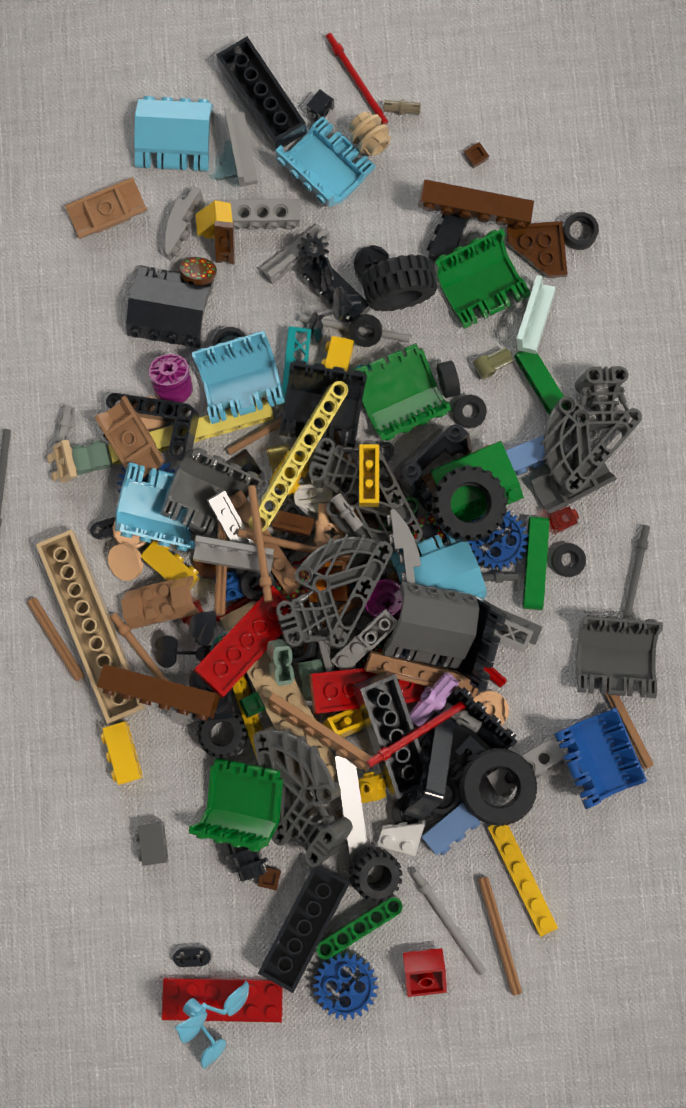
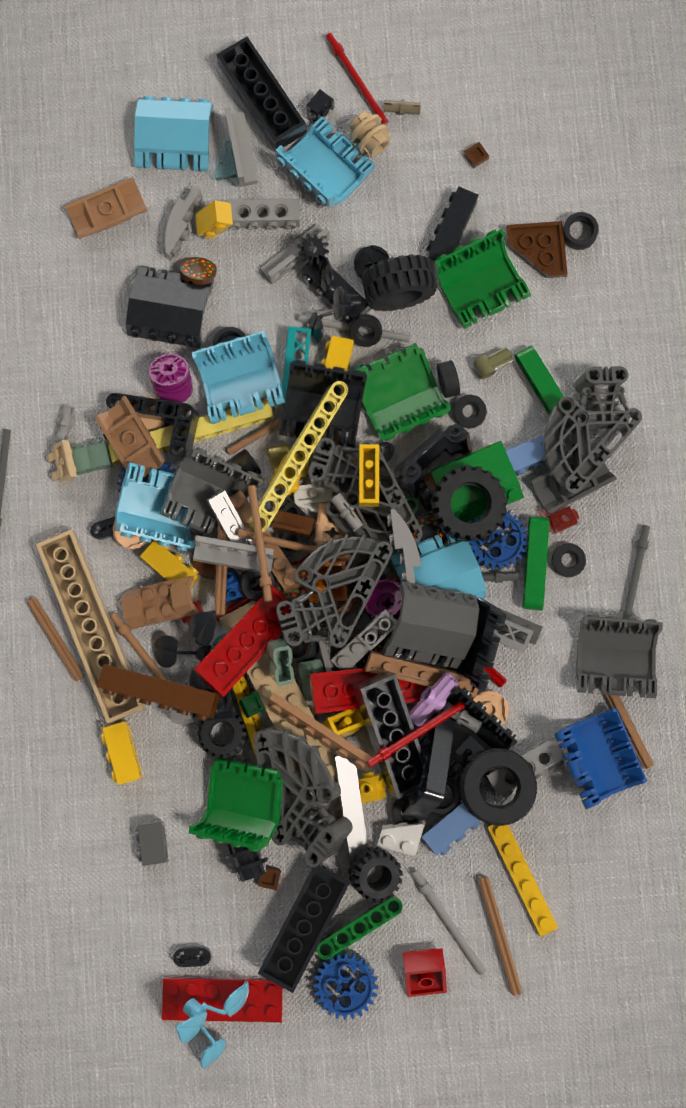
(125, 561): light nougat tile -> none
(224, 242): reddish brown plate -> none
(475, 204): reddish brown brick -> none
(535, 316): light aqua fence -> none

